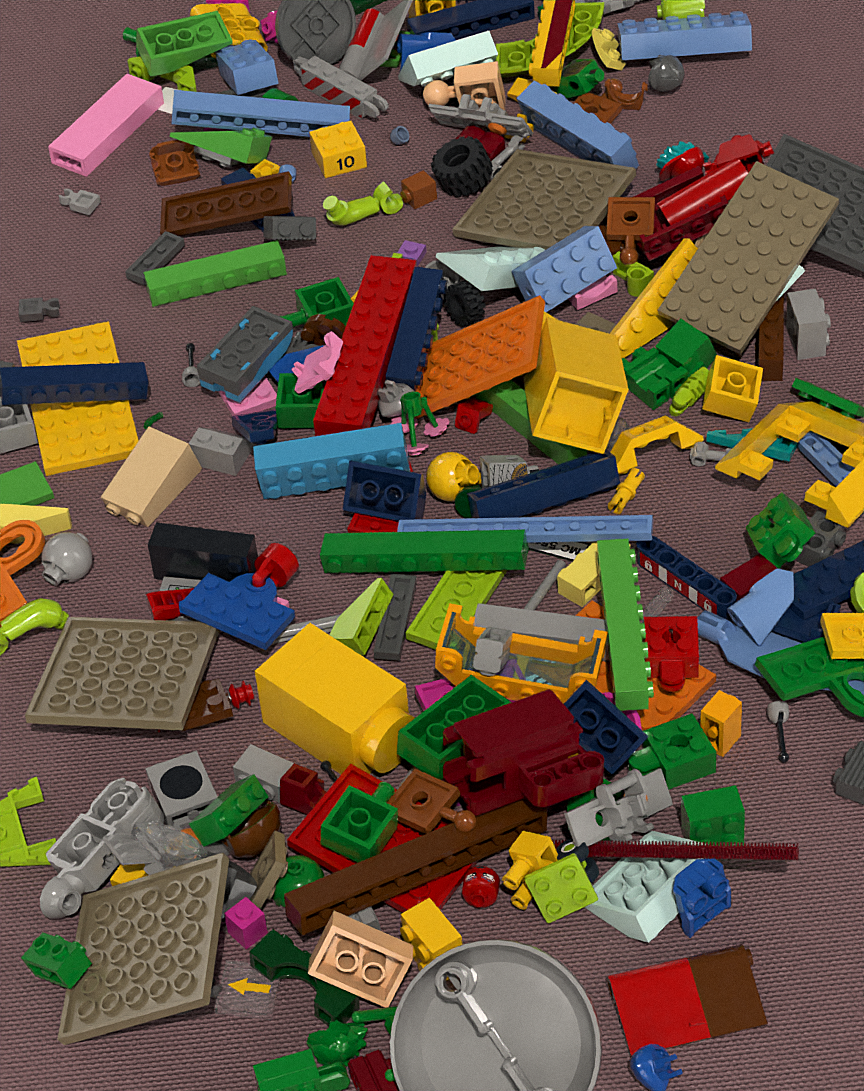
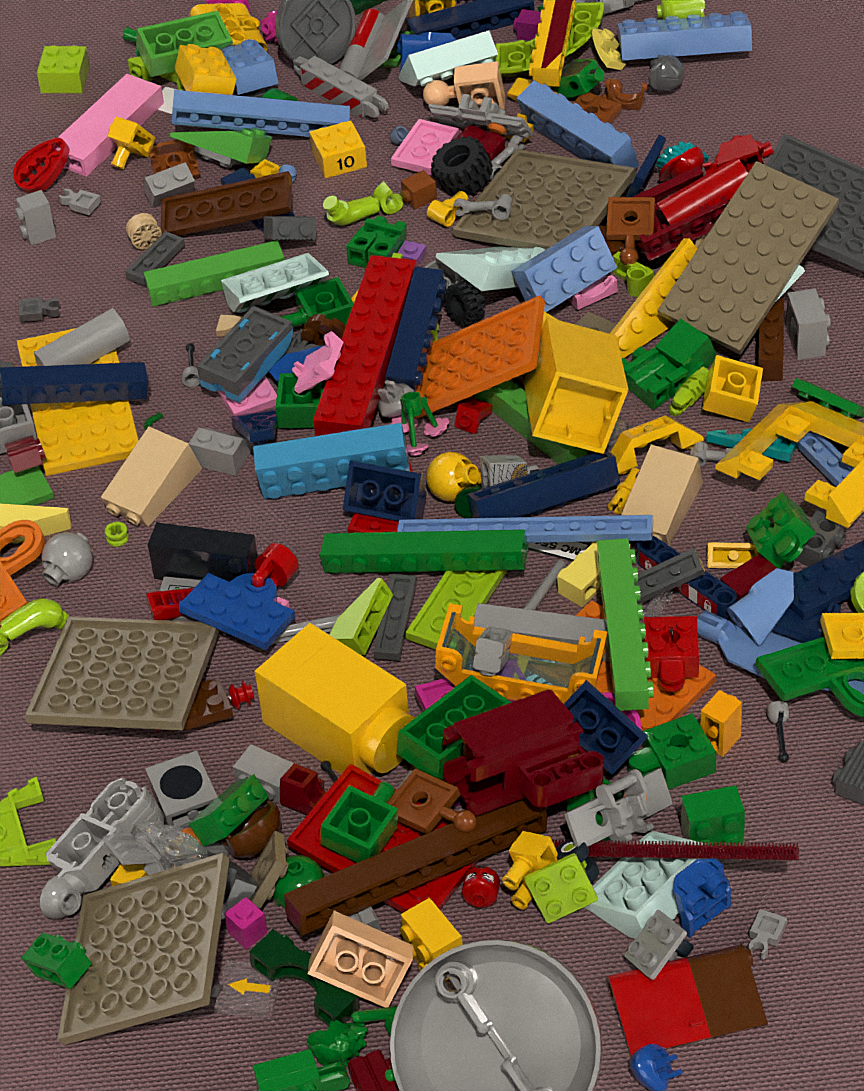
(25, 453): none -> dark red brick
(35, 218): none -> light grey brick
(45, 175): none -> red piece
(63, 69): none -> lime brick
(85, 342): none -> light grey brick
(115, 528): none -> lime bush
(129, 138): none -> yellow brick
(143, 229): none -> tan wheel
(168, 183): none -> light grey brick
(204, 70): none -> yellow brick
(226, 323): none -> tan tile
(272, 282): none -> light aqua slope
(376, 239): none -> green hips
(421, 144): none -> bright pink plate
(444, 211): none -> yellow pin
(500, 208): none -> light grey brick
(527, 24): none -> magenta brick
(647, 166): none -> dark blue tile
(657, 944): none -> light grey plate
(665, 490): none -> tan slope
(669, 574): none -> dark grey plate
(729, 554): none -> yellow slope
(766, 930): none -> light grey plate

